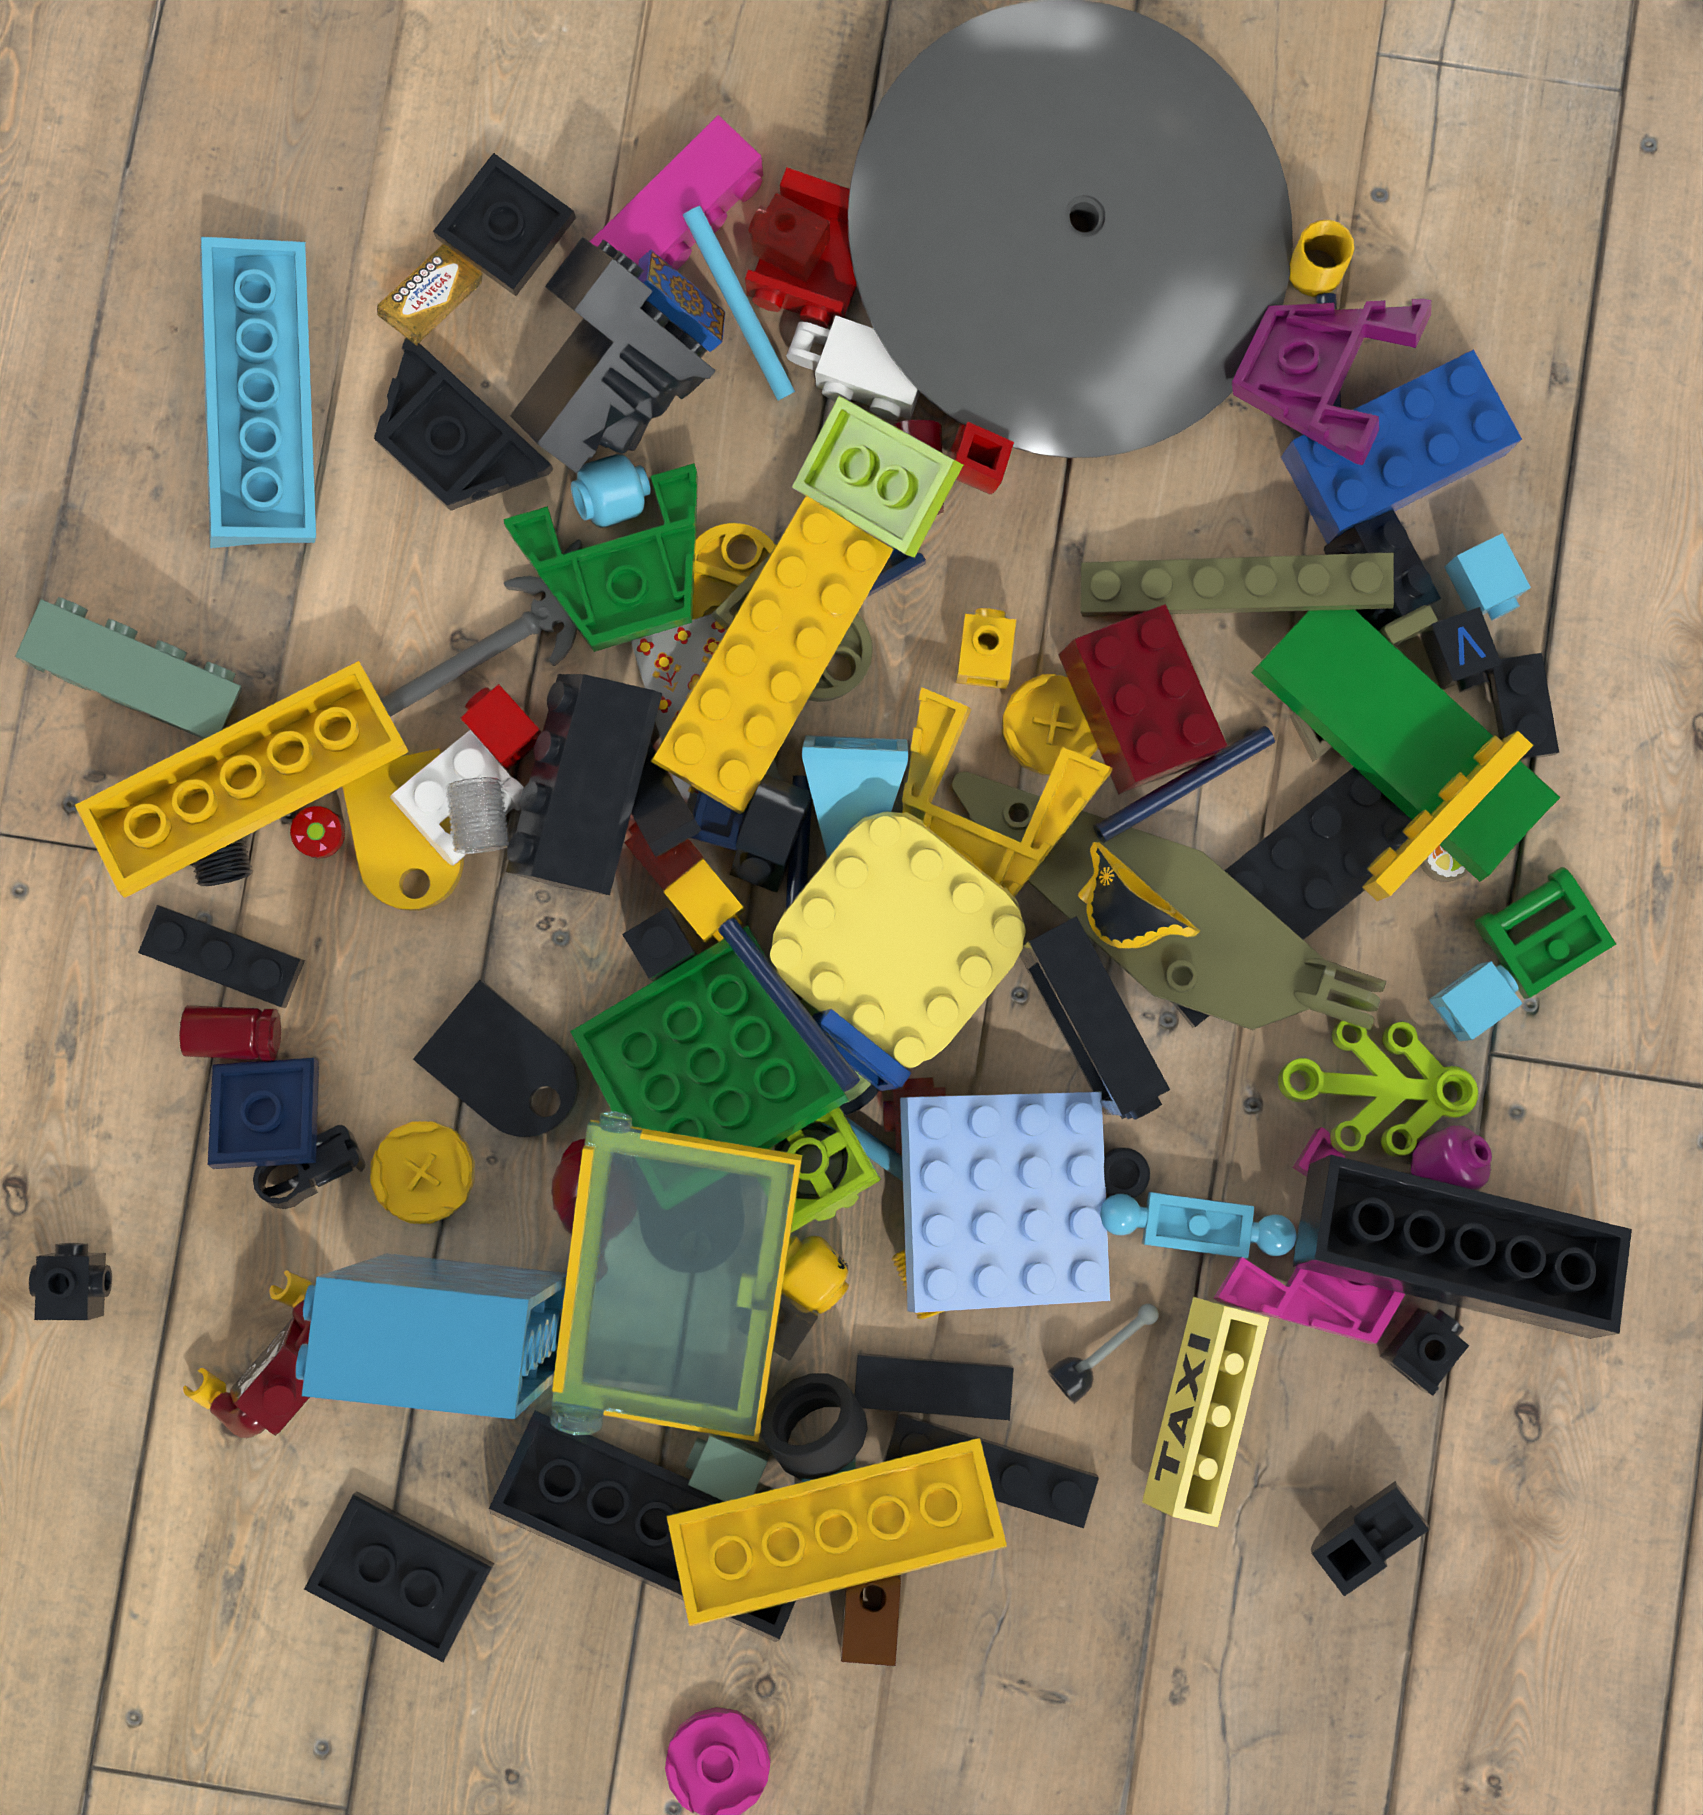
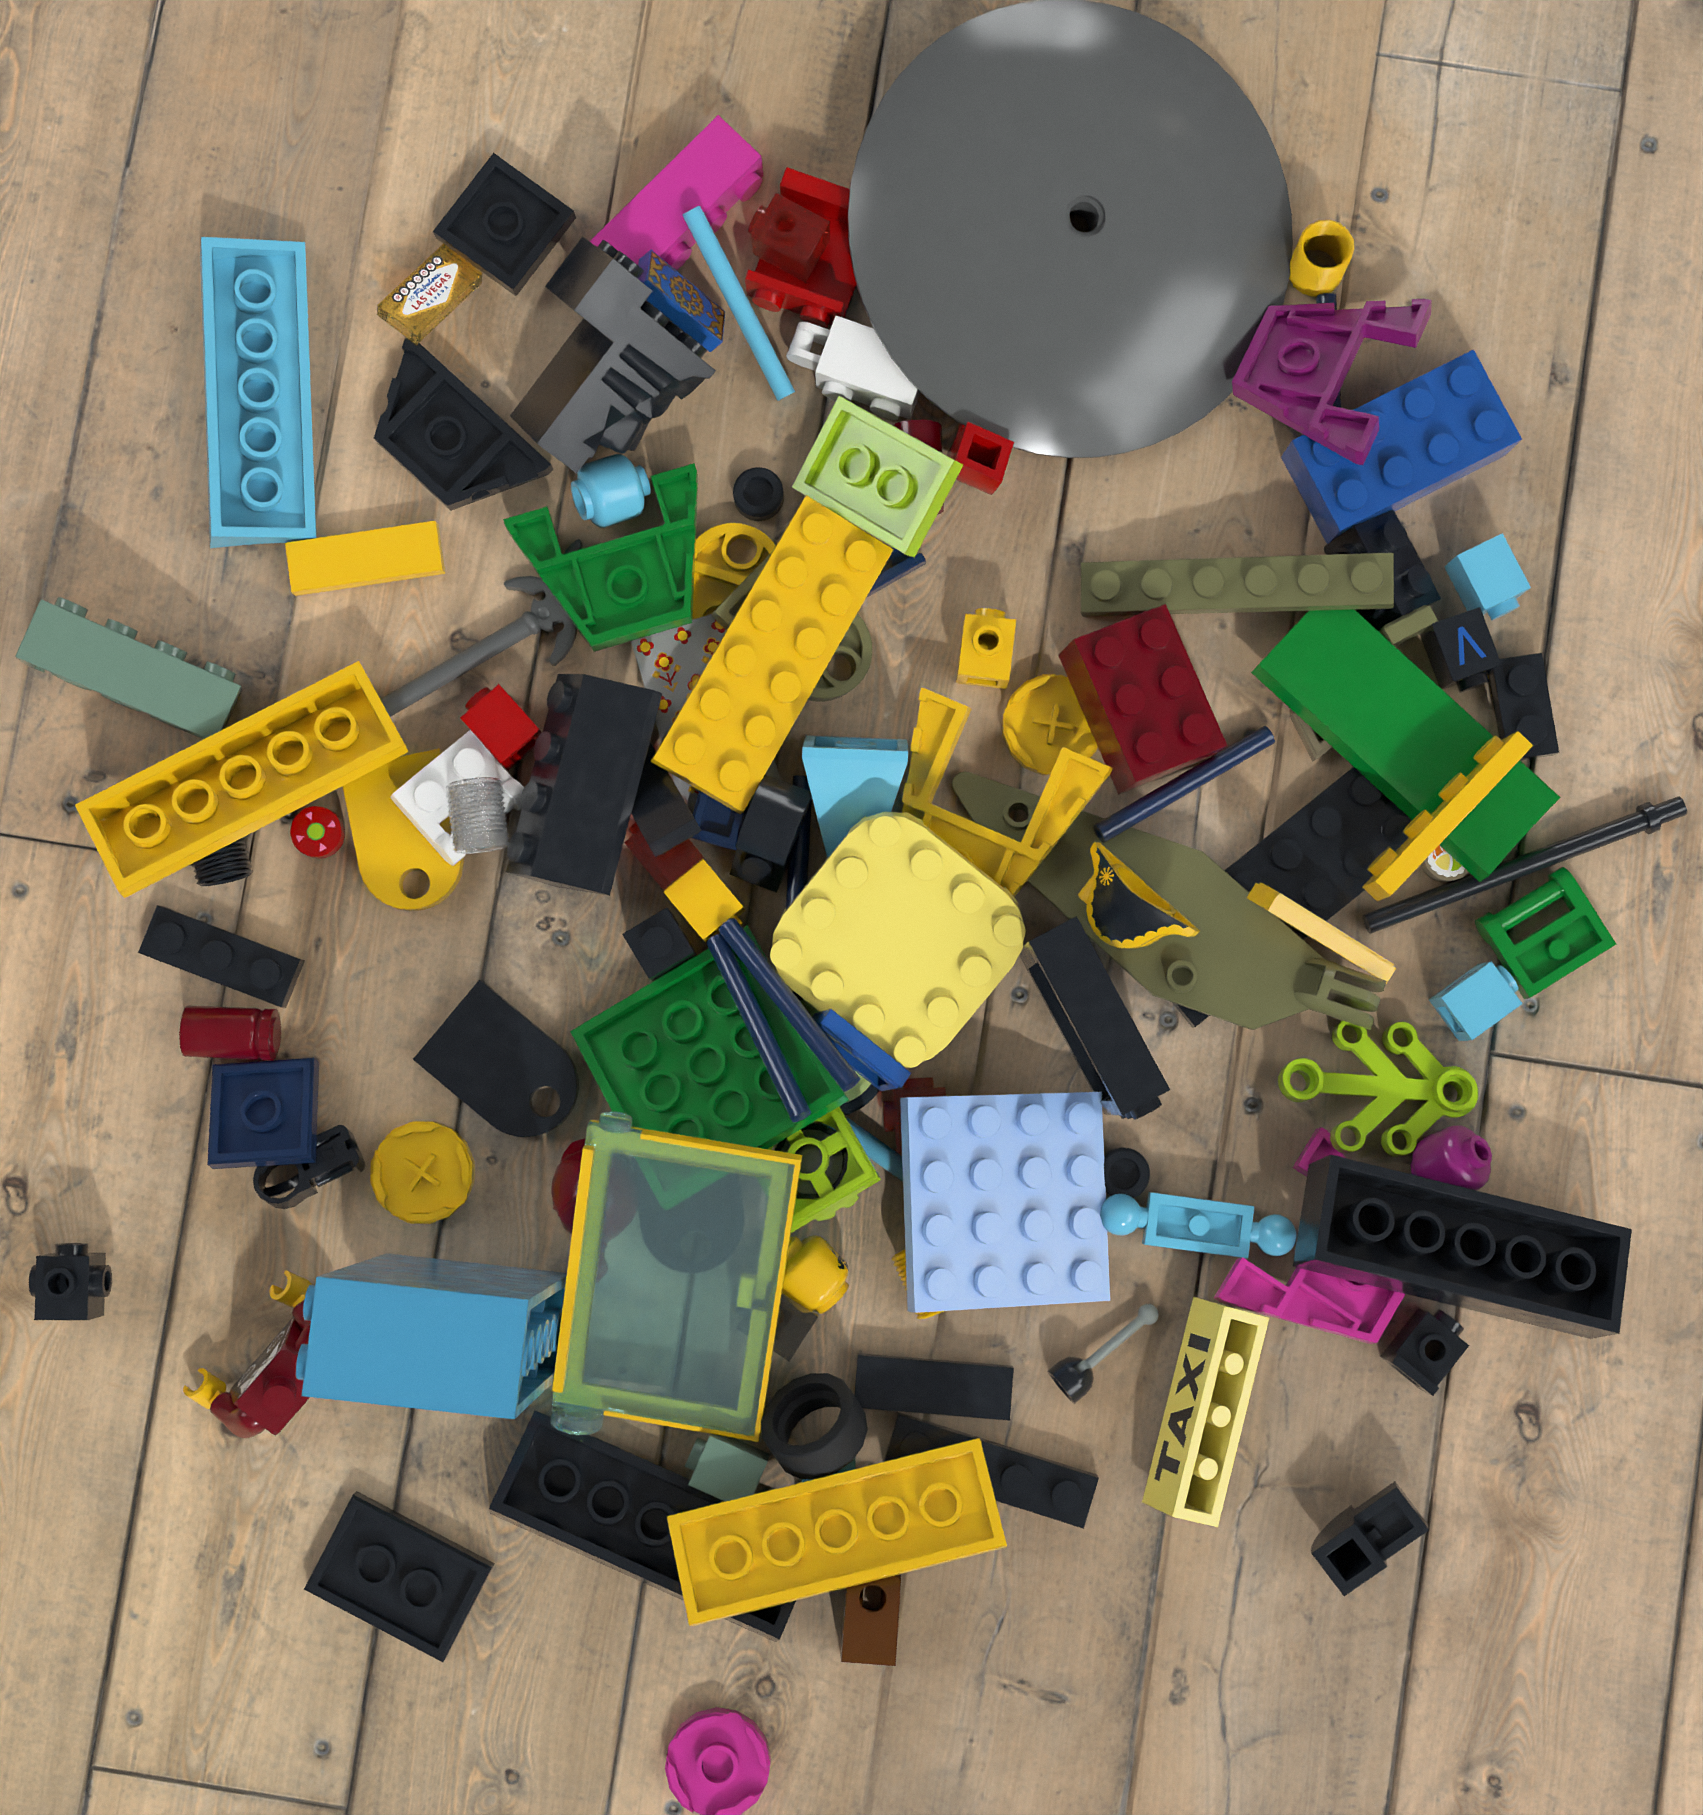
(365, 558): none -> yellow tile
(758, 494): none -> black tile
(759, 1028): none -> dark blue bar
(1321, 931): none -> yellow tile
(1646, 818): none -> black bar

